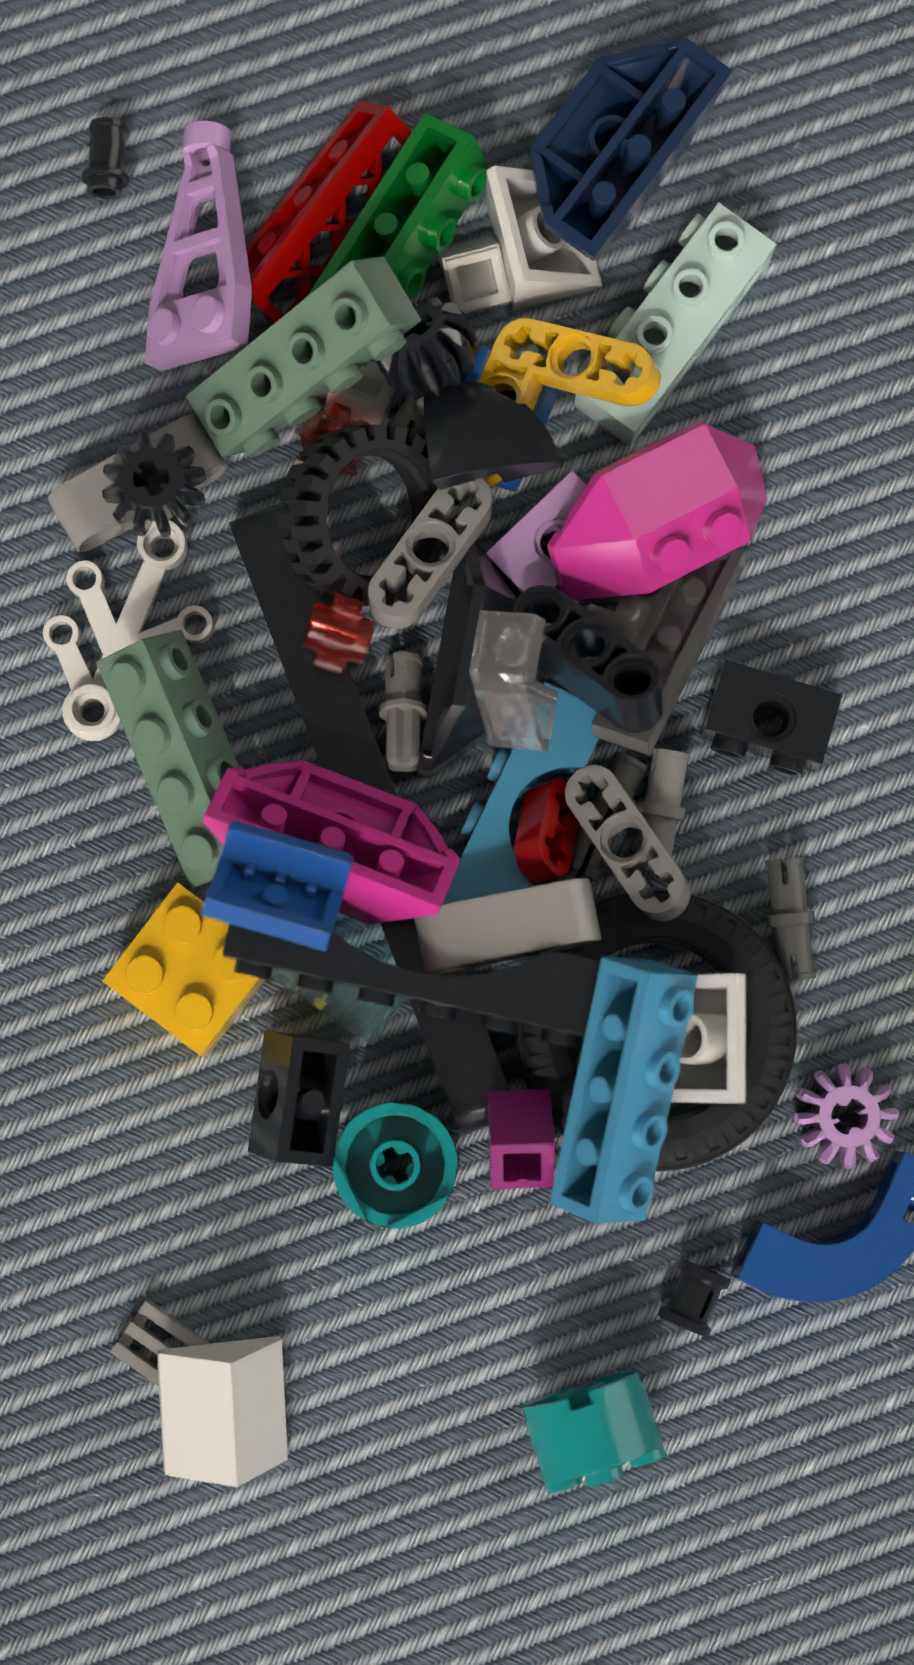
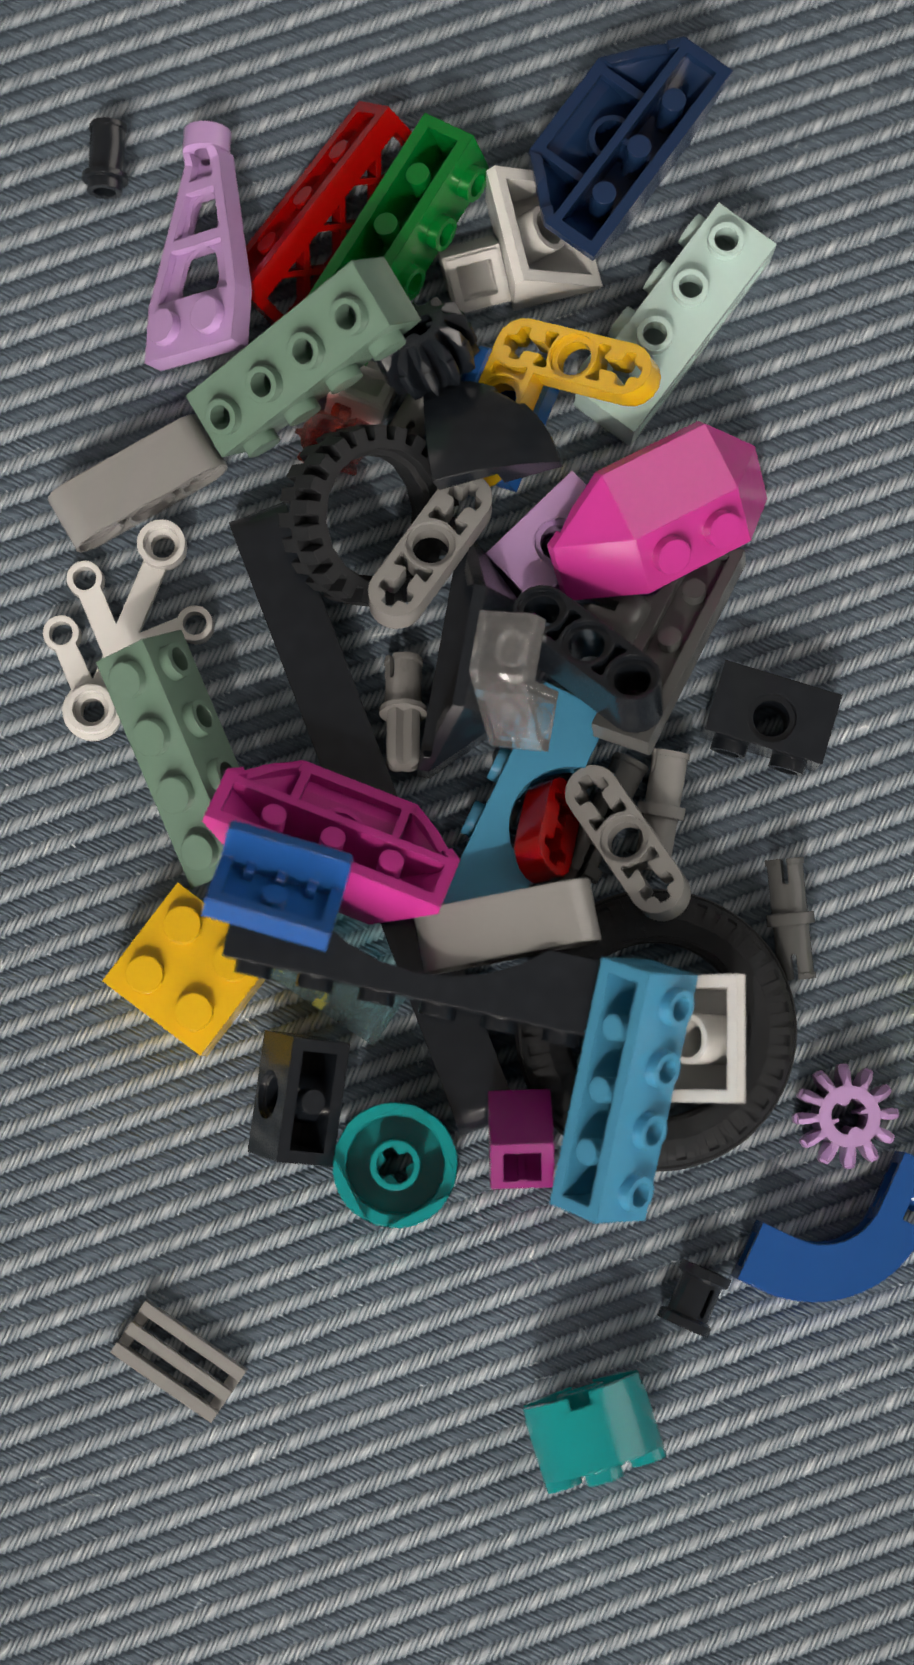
(135, 500): black gear -> none
(222, 1410): white slope -> none
(338, 633): clear red gear -> none

